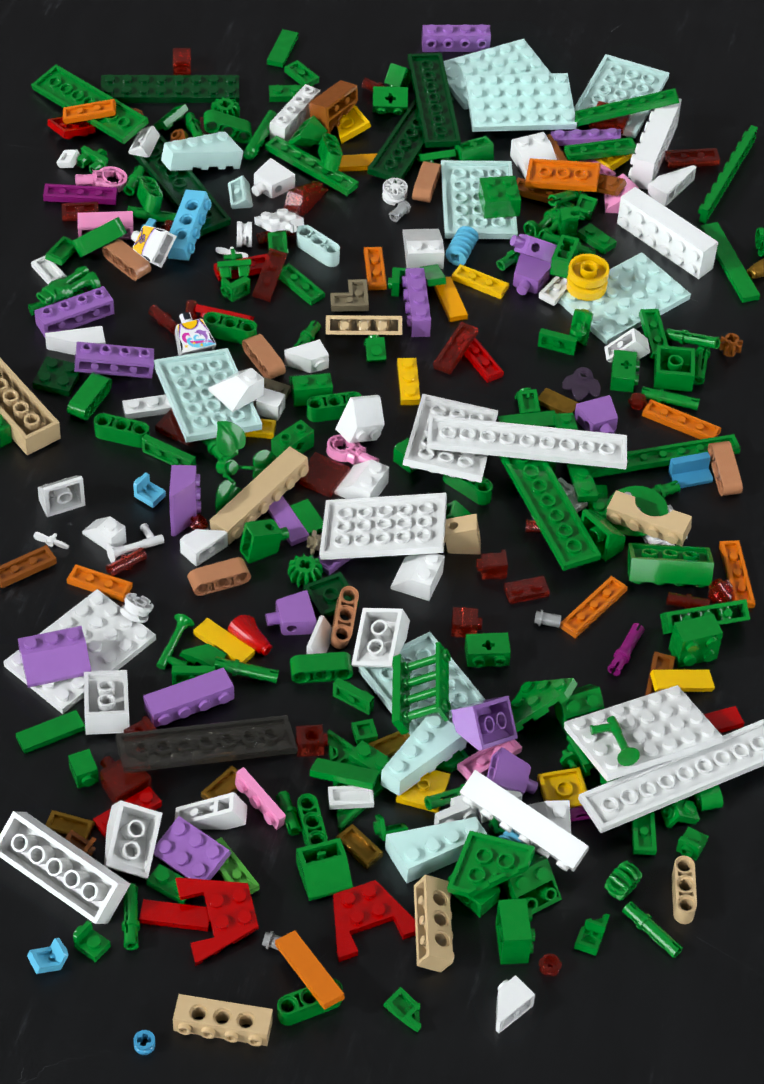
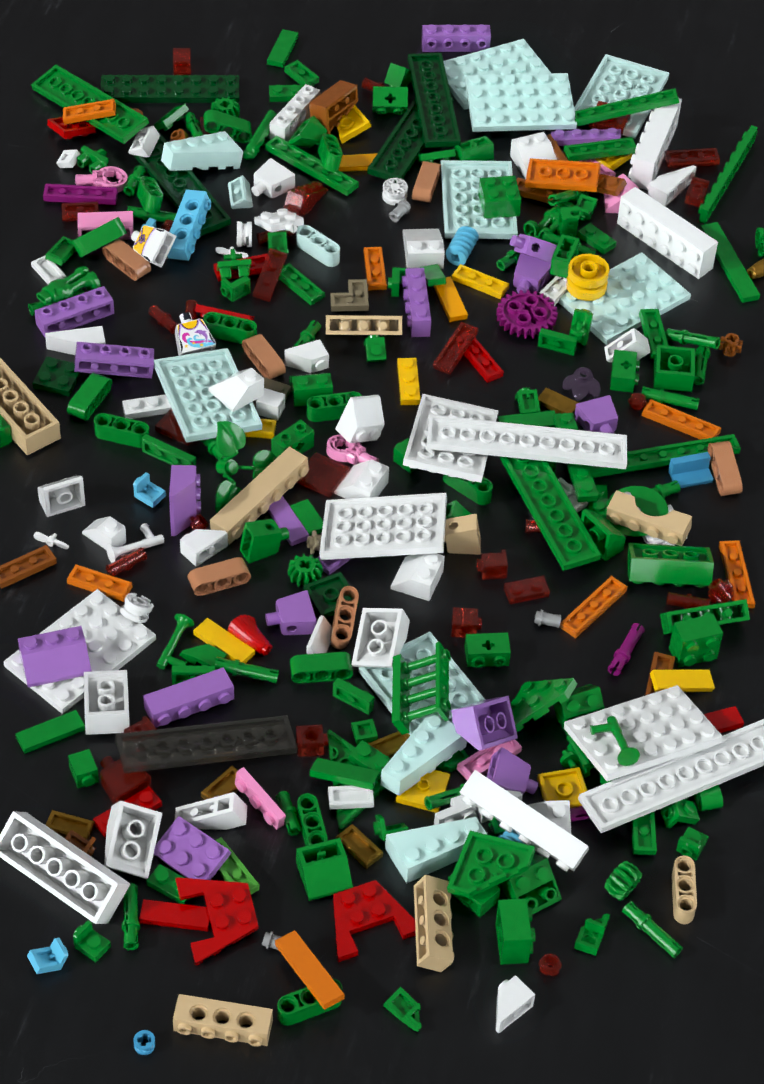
(526, 313): none -> magenta gear
(697, 191): none -> clear red brick

